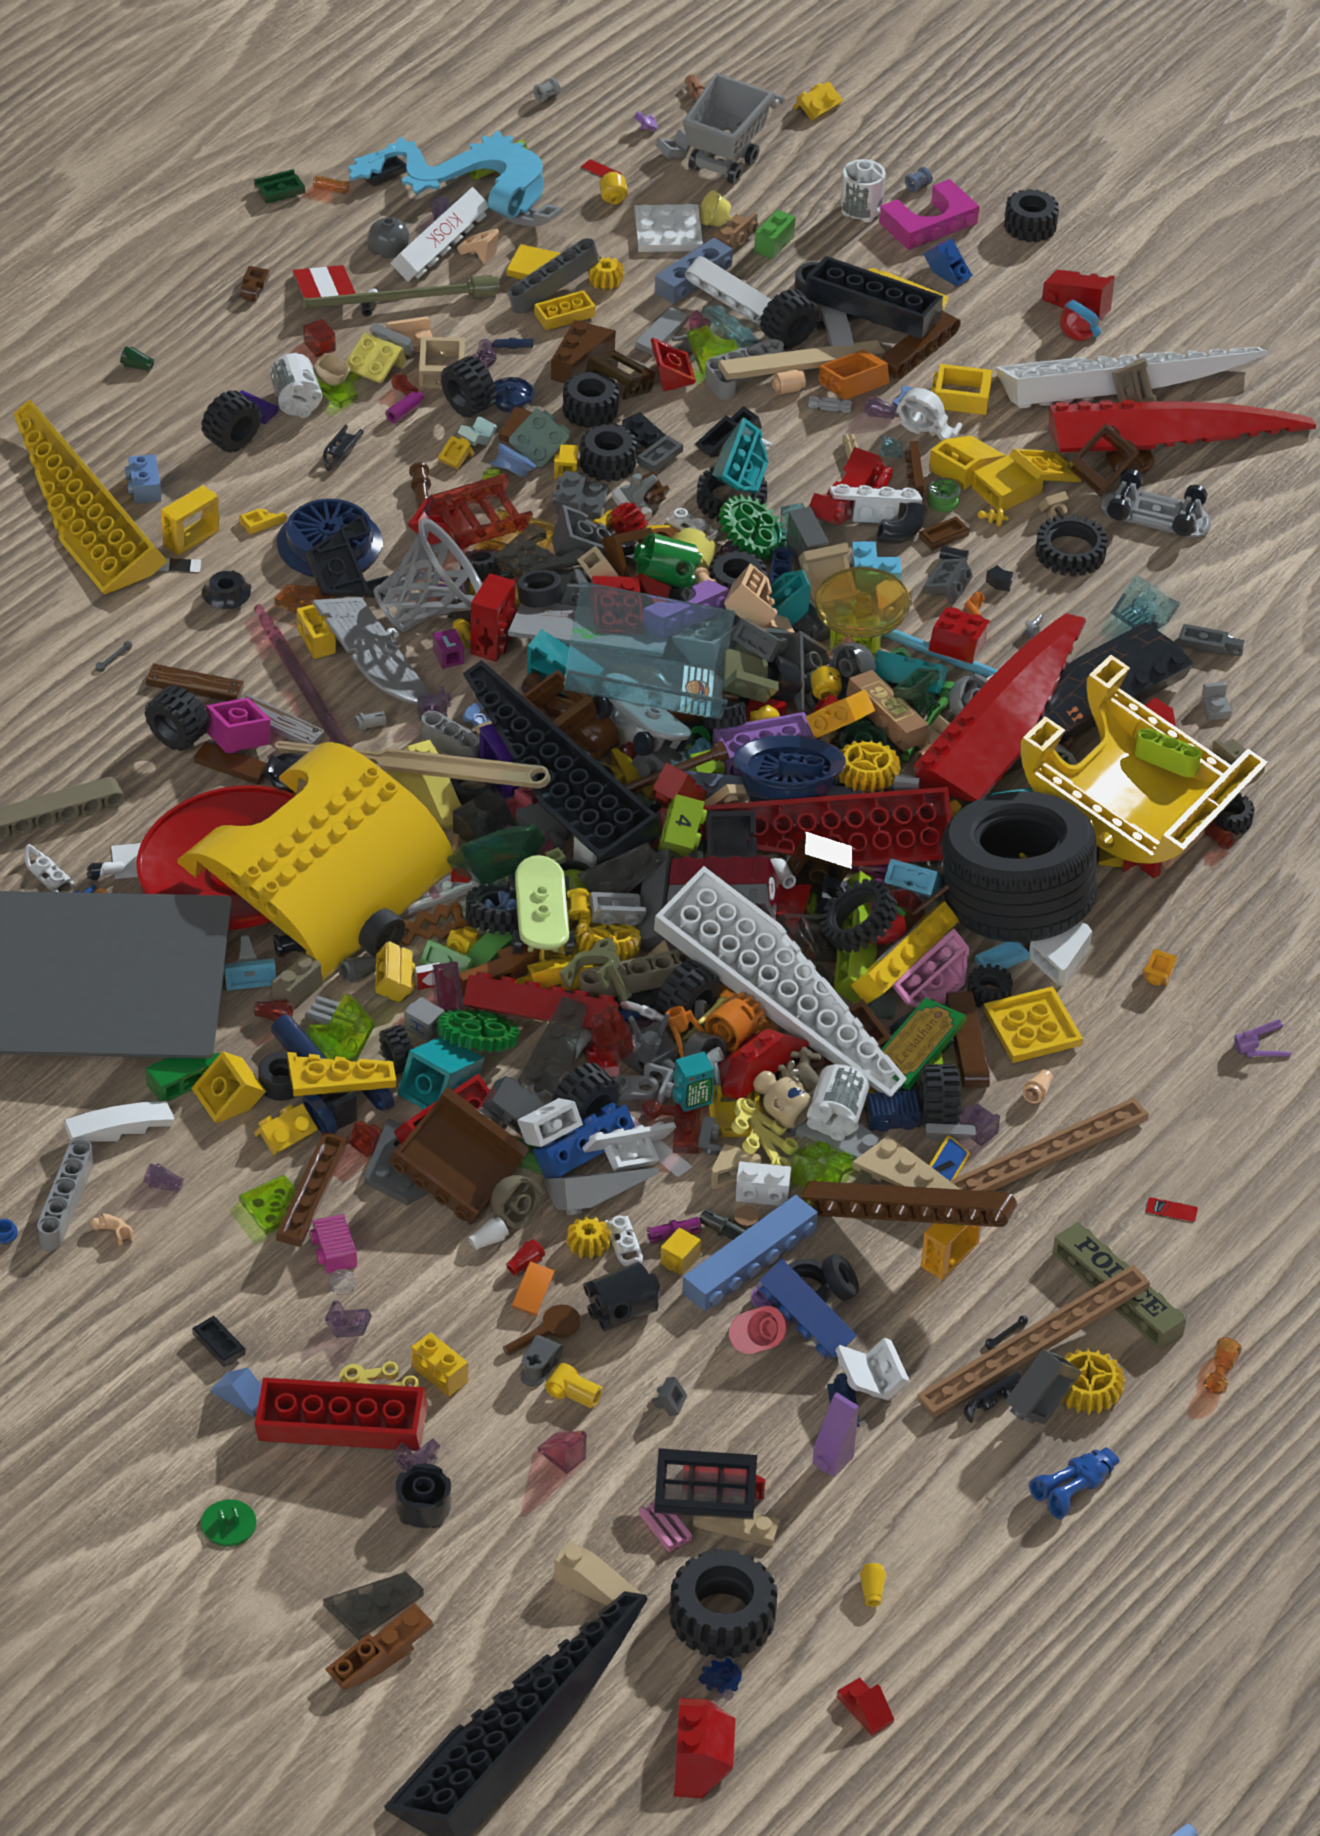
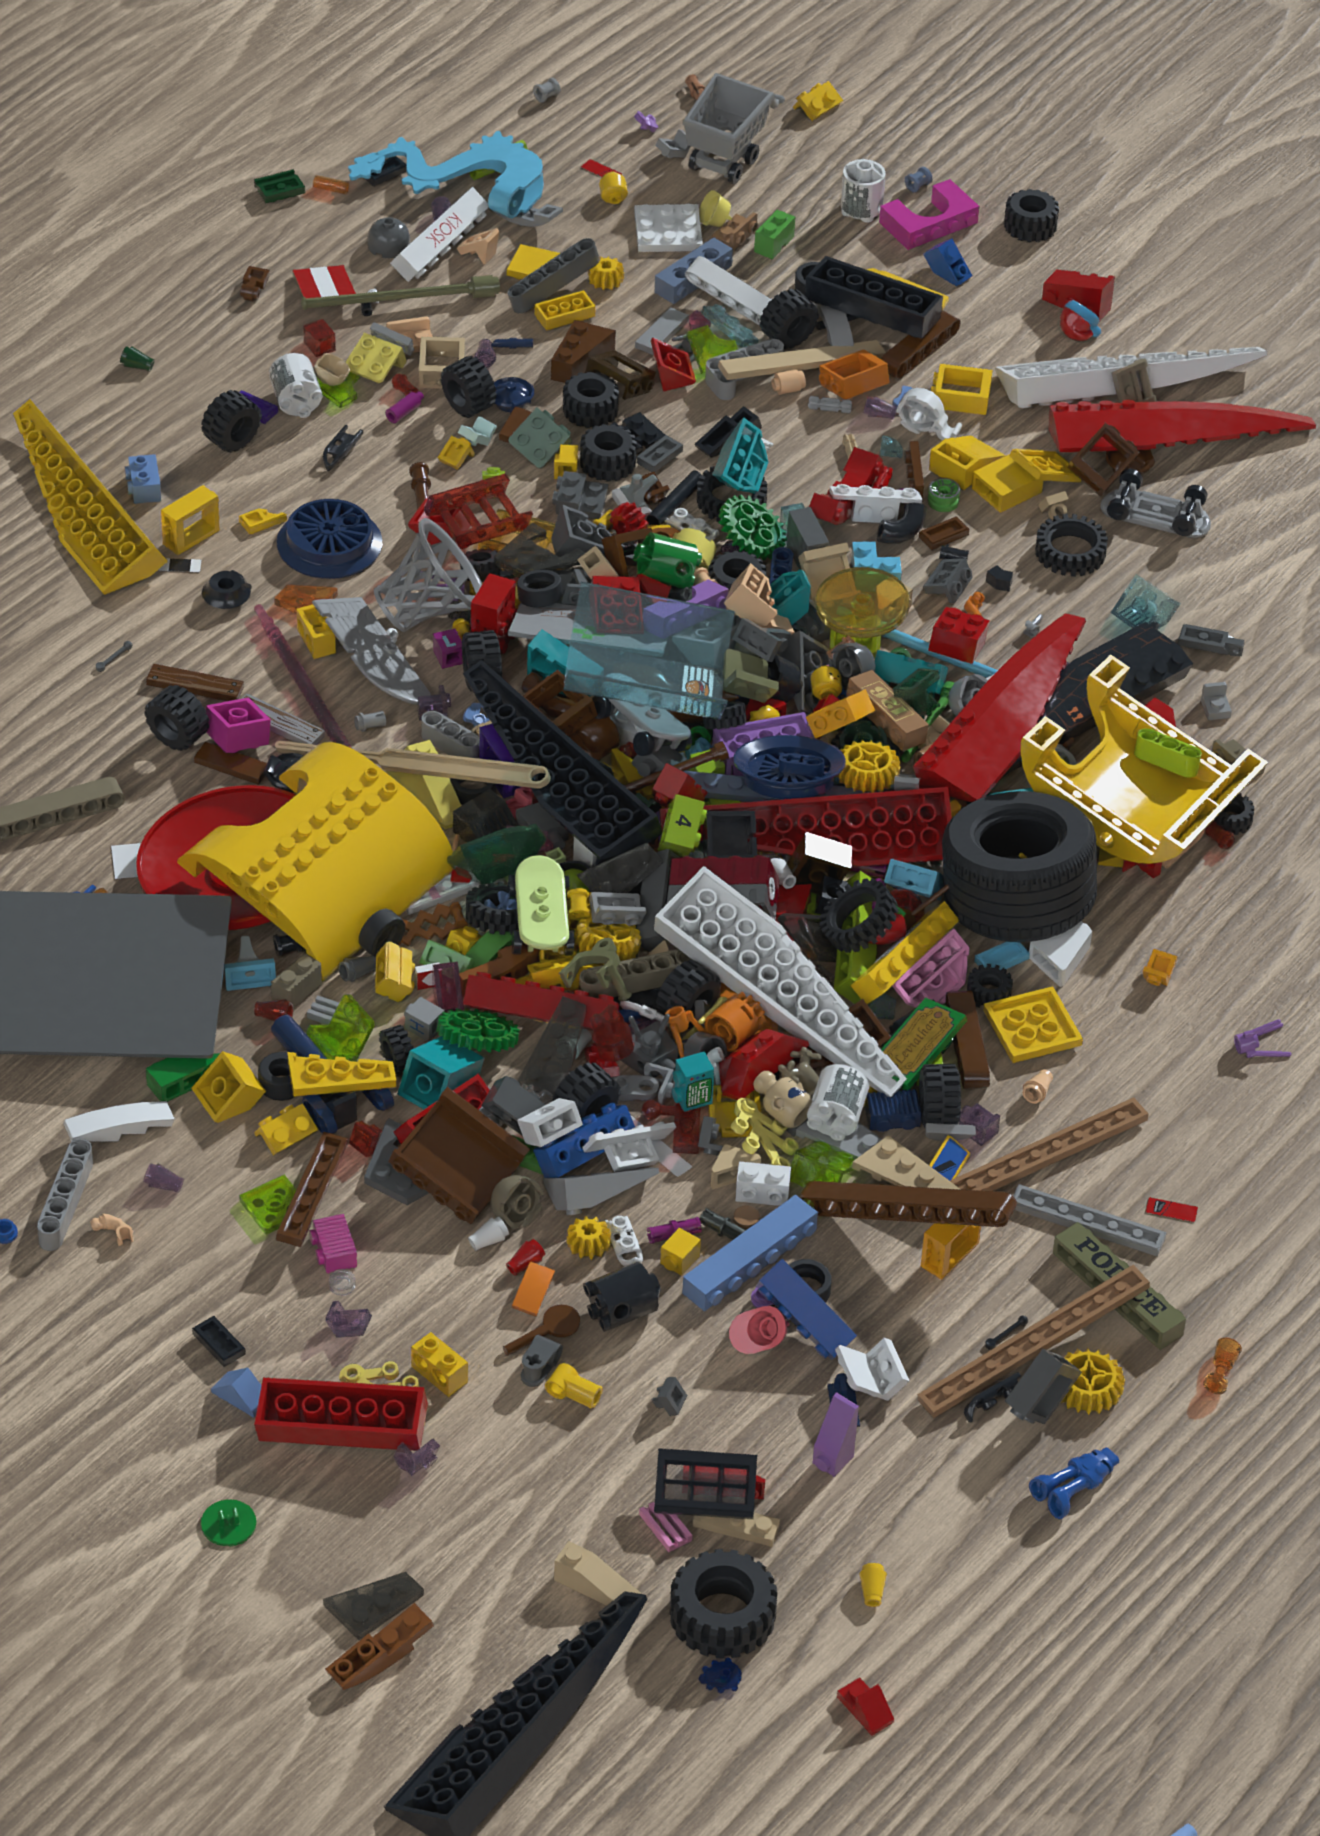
(46, 865): white piece -> none
(104, 868): arm -> none
(336, 565): black wing -> none
(423, 1496): black brick -> none
(481, 646): none -> black tyre
(513, 461): medium blue hat -> none
(565, 1449): clear pink slope -> none
(674, 499): none -> black piece
(703, 1747): red wedge -> none
(728, 795): tan hinge -> none
(840, 1277): black tyre -> none
(991, 515): yellow hair -> none
(1098, 1222): none -> light grey tile

